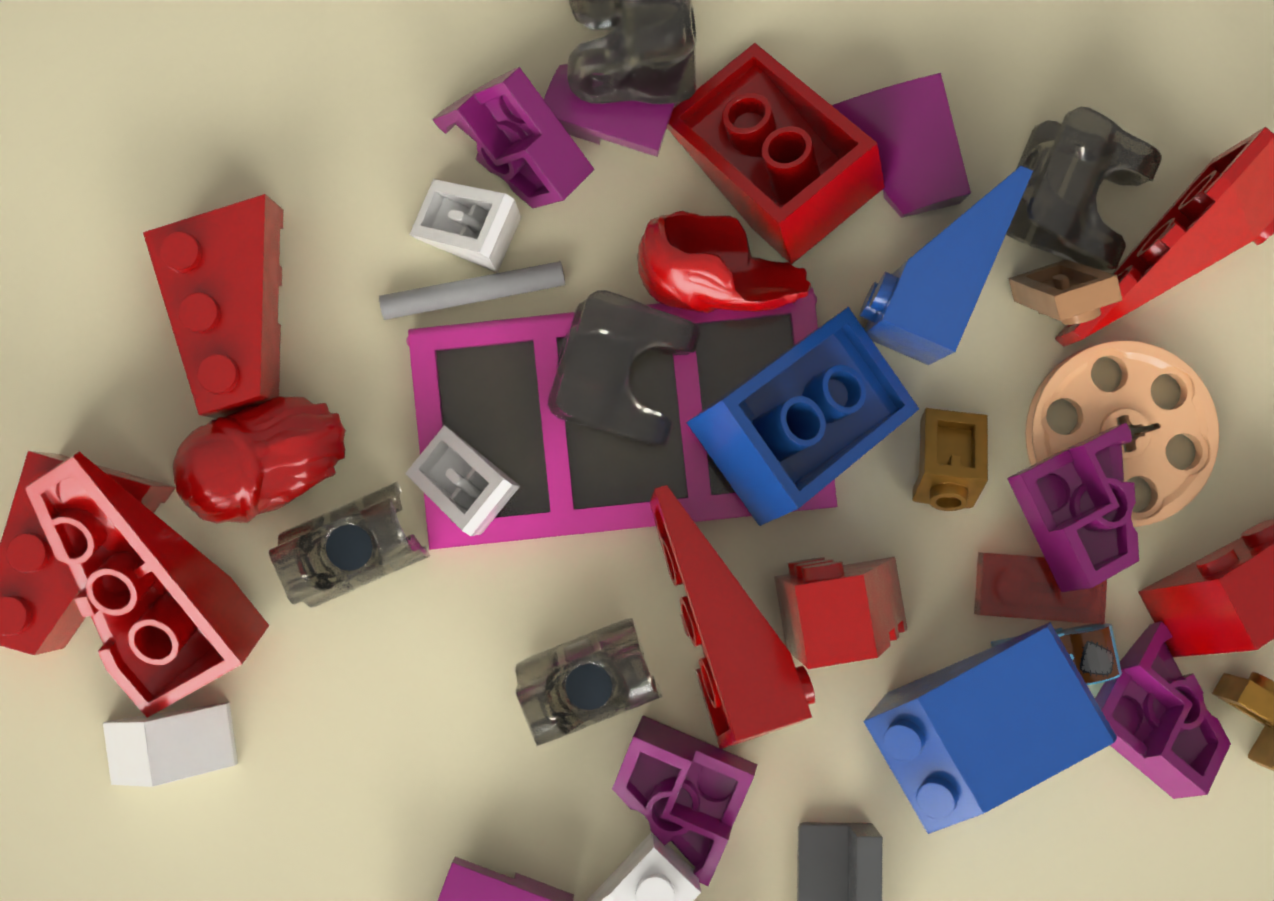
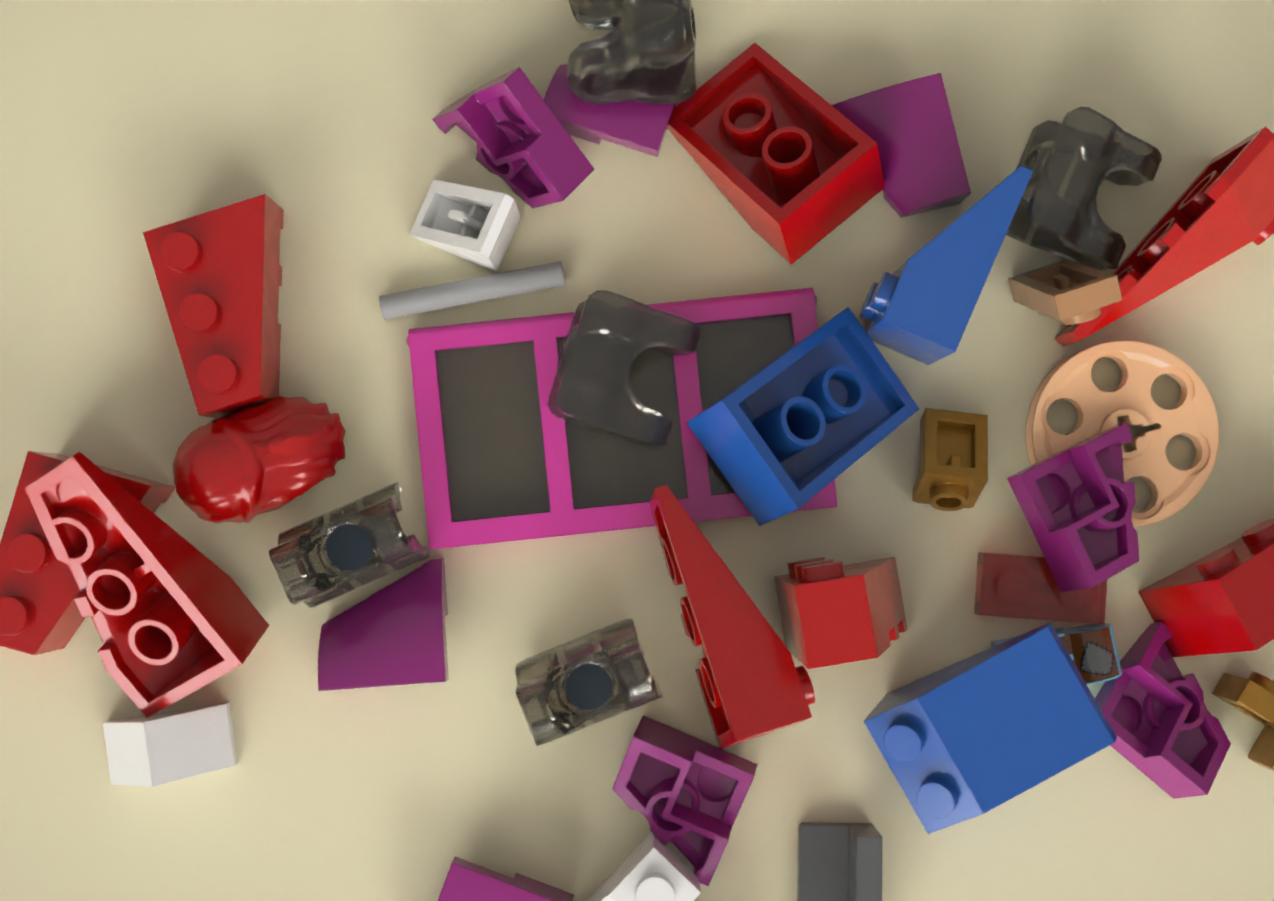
(389, 636): none -> magenta slope
(462, 482): white slope -> none
(709, 266): red hair -> none

